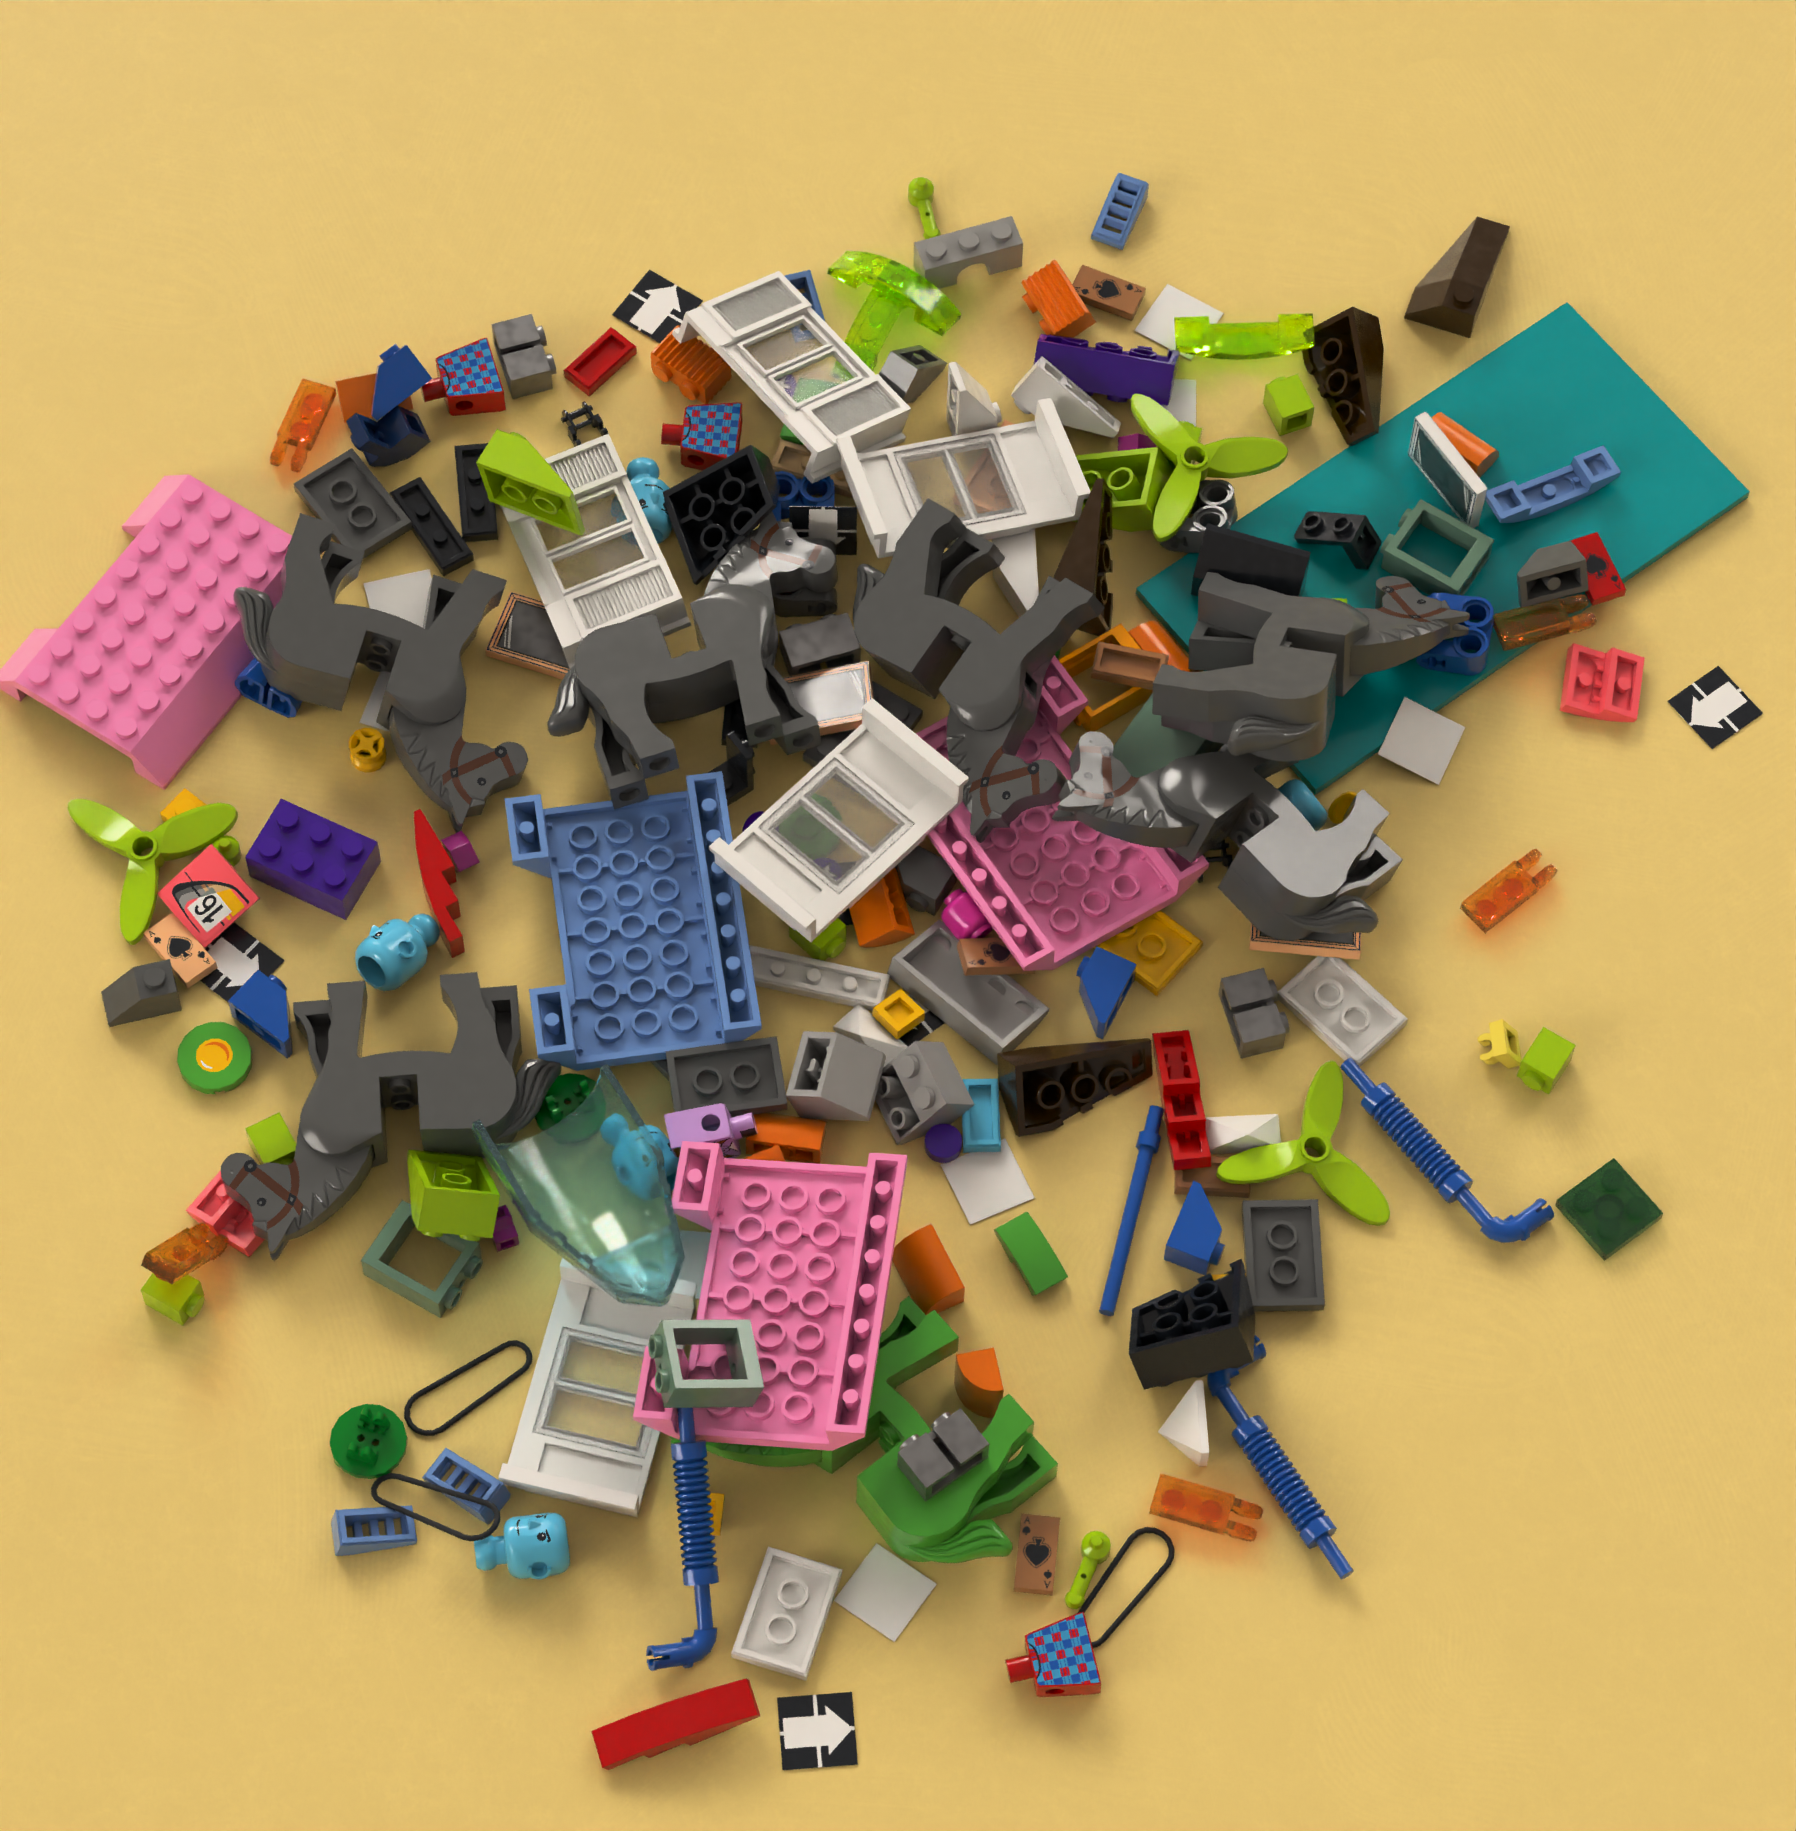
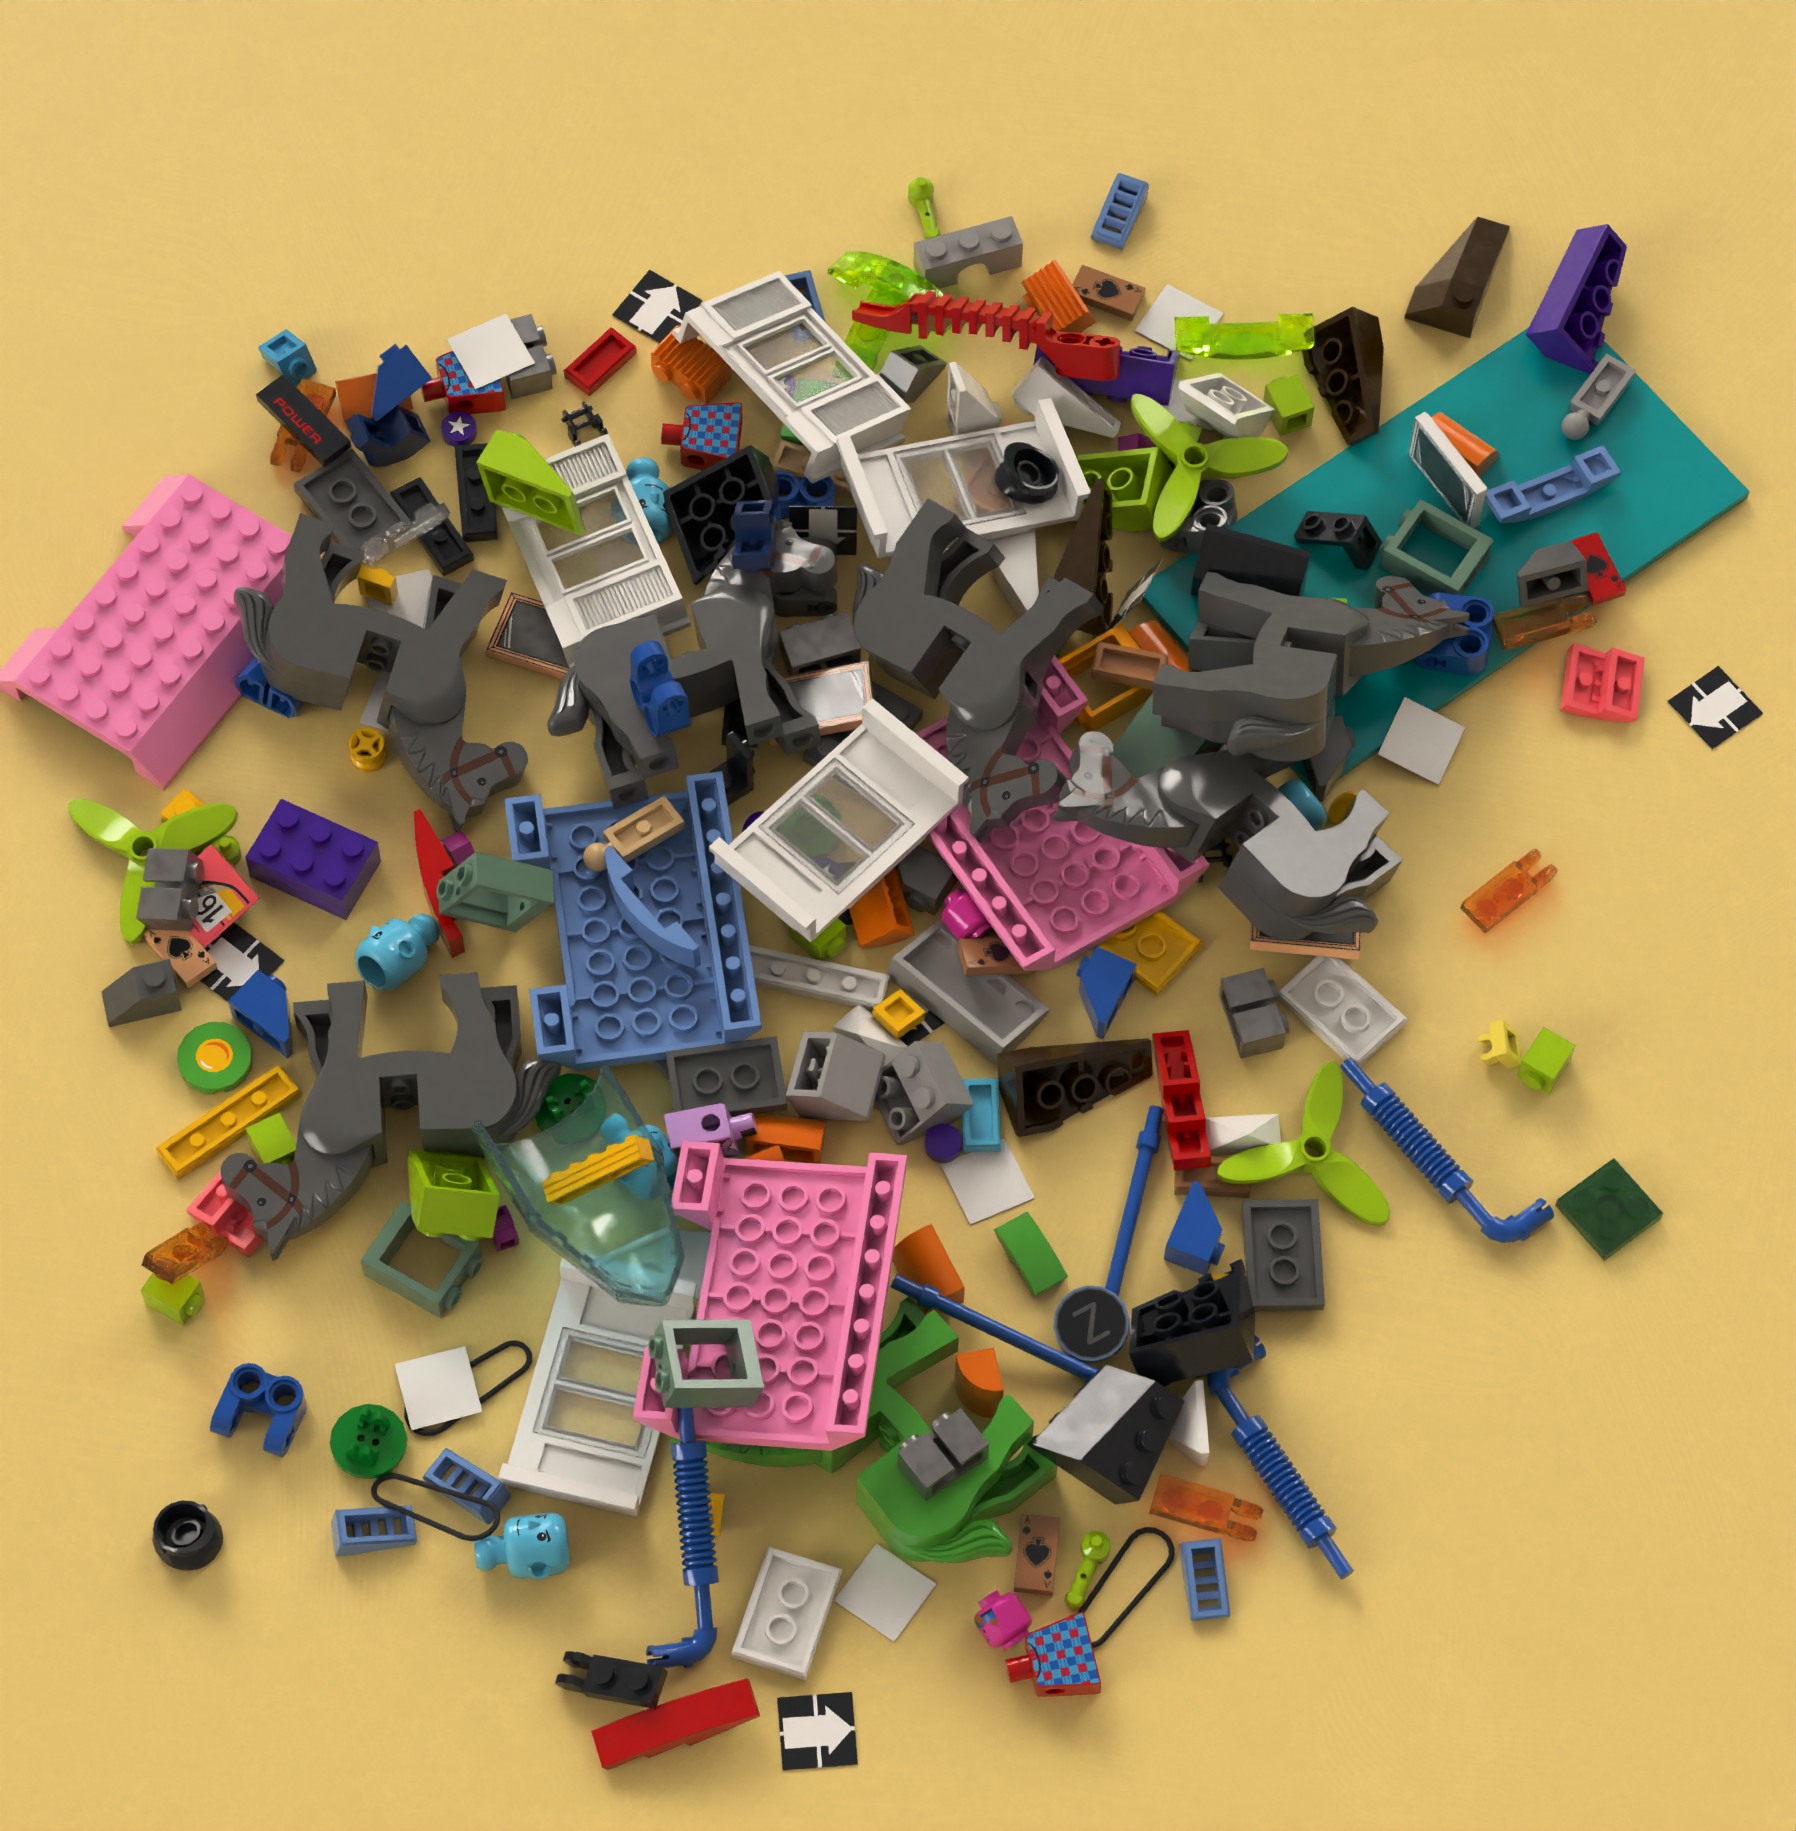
(174, 898): none -> flat silver piece
(187, 1535): none -> black piece
(228, 1122): none -> yellow tile
(264, 1400): none -> blue piece
(289, 356): none -> dark azure bracket
(303, 421): none -> black tile
(377, 585): none -> yellow plate
(401, 534): none -> clear hinge
(438, 1388): none -> white sticker
(458, 428): none -> dark purple tile
(490, 351): none -> white sticker
(495, 891): none -> sand green window
(597, 1170): none -> yellow piece
(614, 1679): none -> black hinge
(636, 834): none -> tan plate
(656, 691): none -> blue piece
(670, 942): none -> medium blue slope
(754, 535): none -> dark blue brick
(929, 1297): none -> blue bar
(1002, 1619): none -> dark pink head
(1027, 474): none -> black piece
(1072, 353): none -> red piece
(1091, 1324): none -> black tile
(1111, 1433): none -> black wedge
(1134, 596): none -> sticker
(1214, 1547): none -> medium blue slope
(1224, 406): none -> white slope
(1329, 764): none -> dark grey slope
(1579, 299): none -> dark purple wedge
(1597, 396): none -> light grey plate

